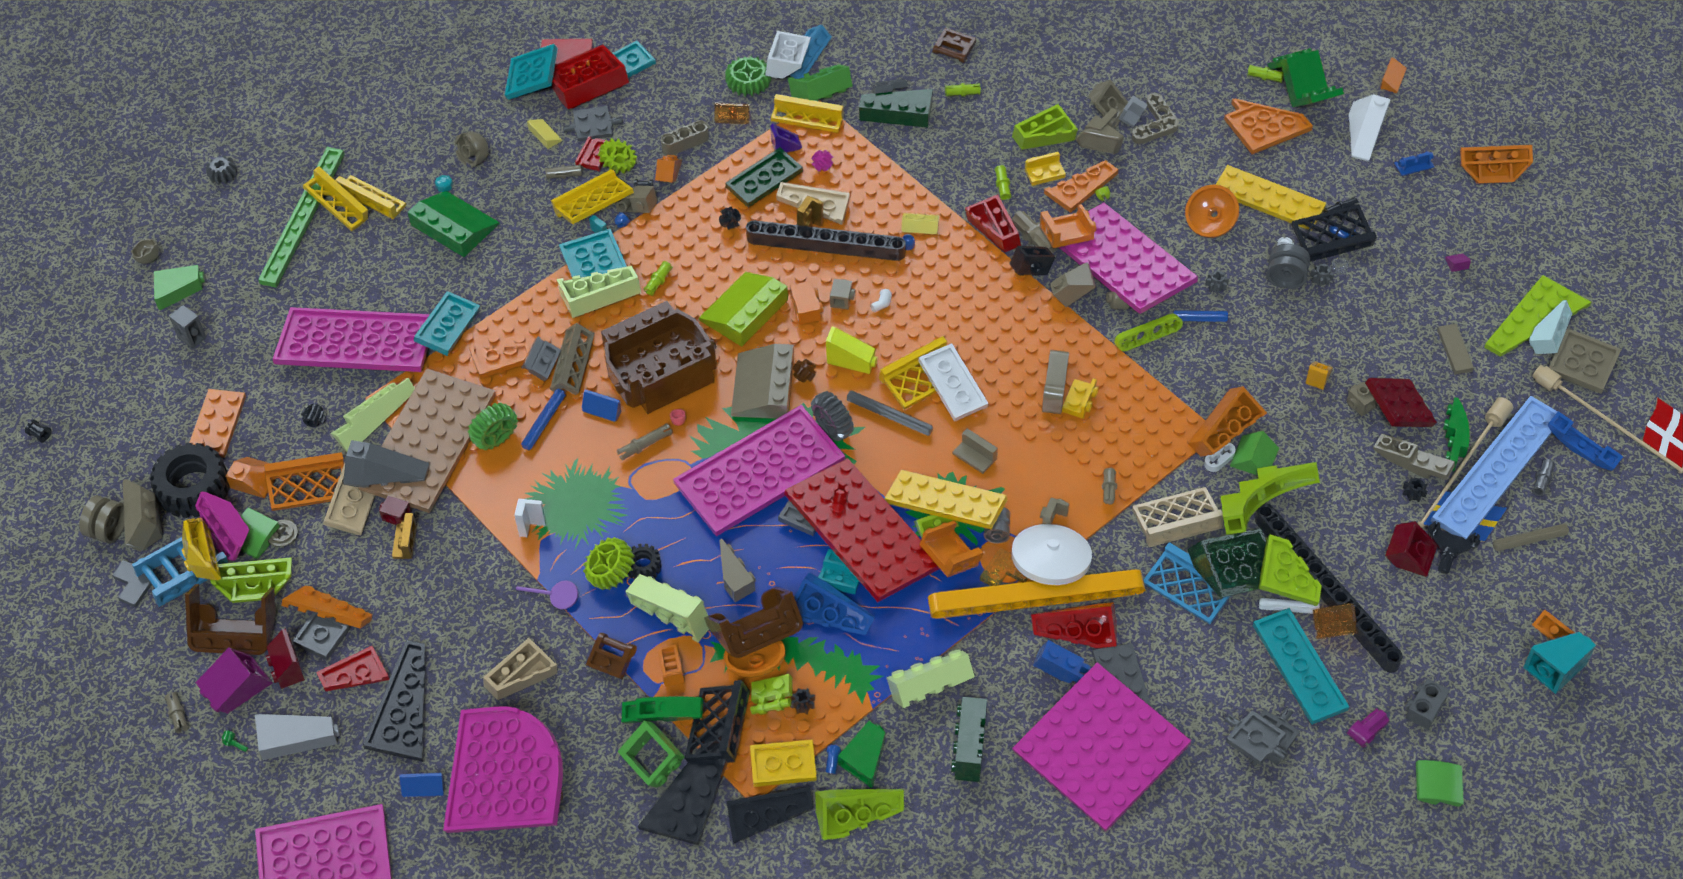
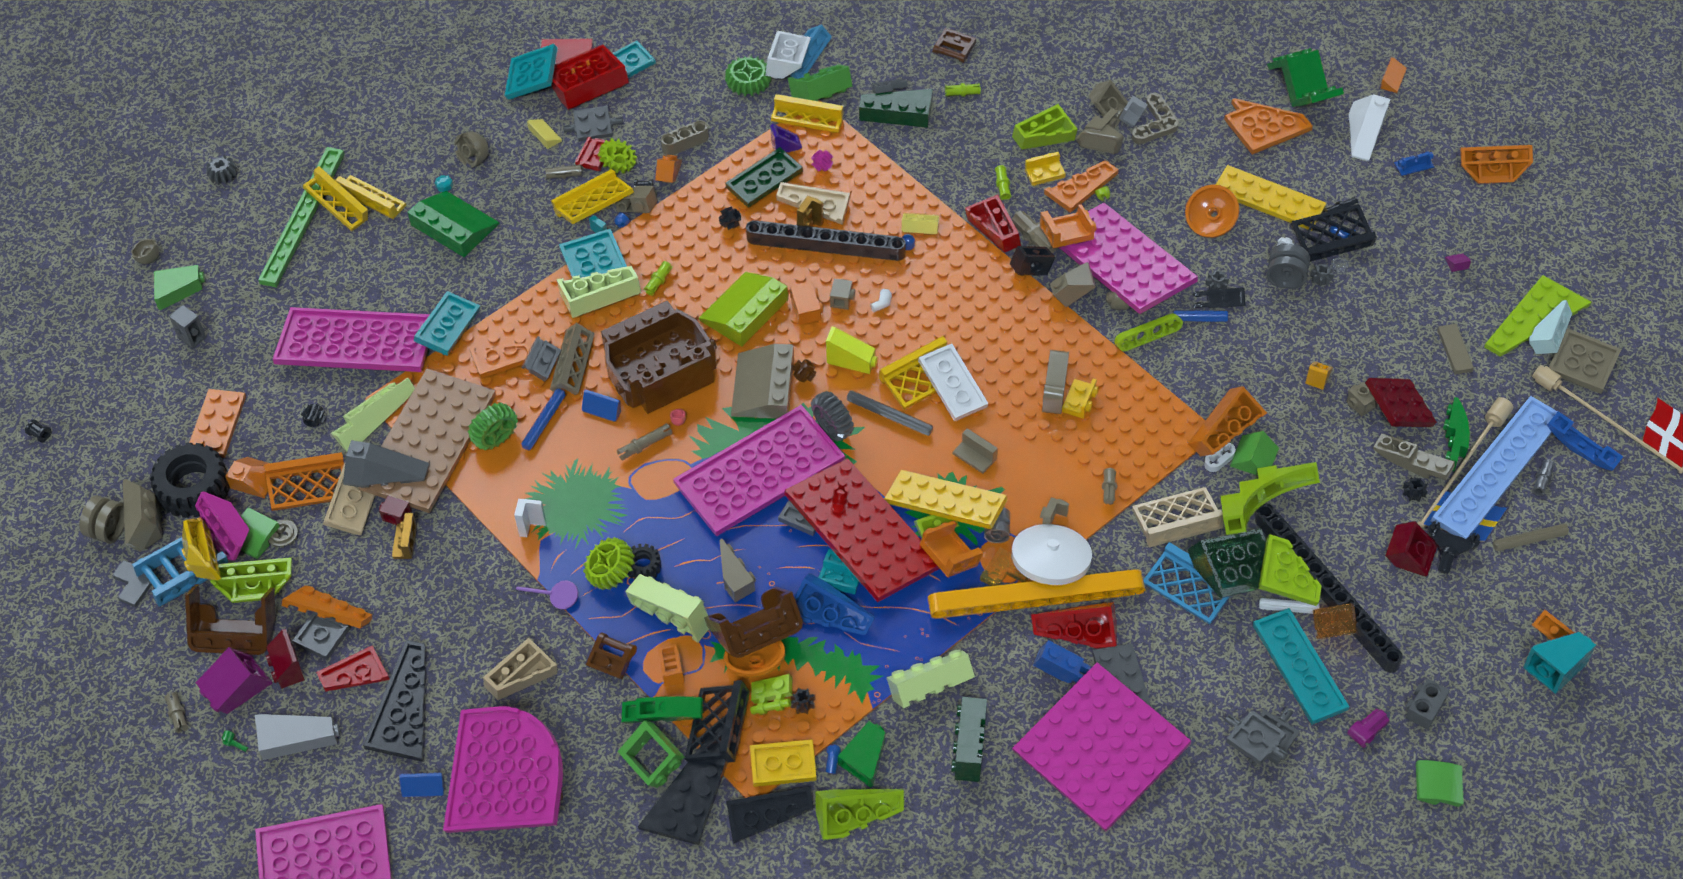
(731, 113): clear orange slope -> none
(1221, 298): none -> black hinge
(1265, 73): lime pin -> none

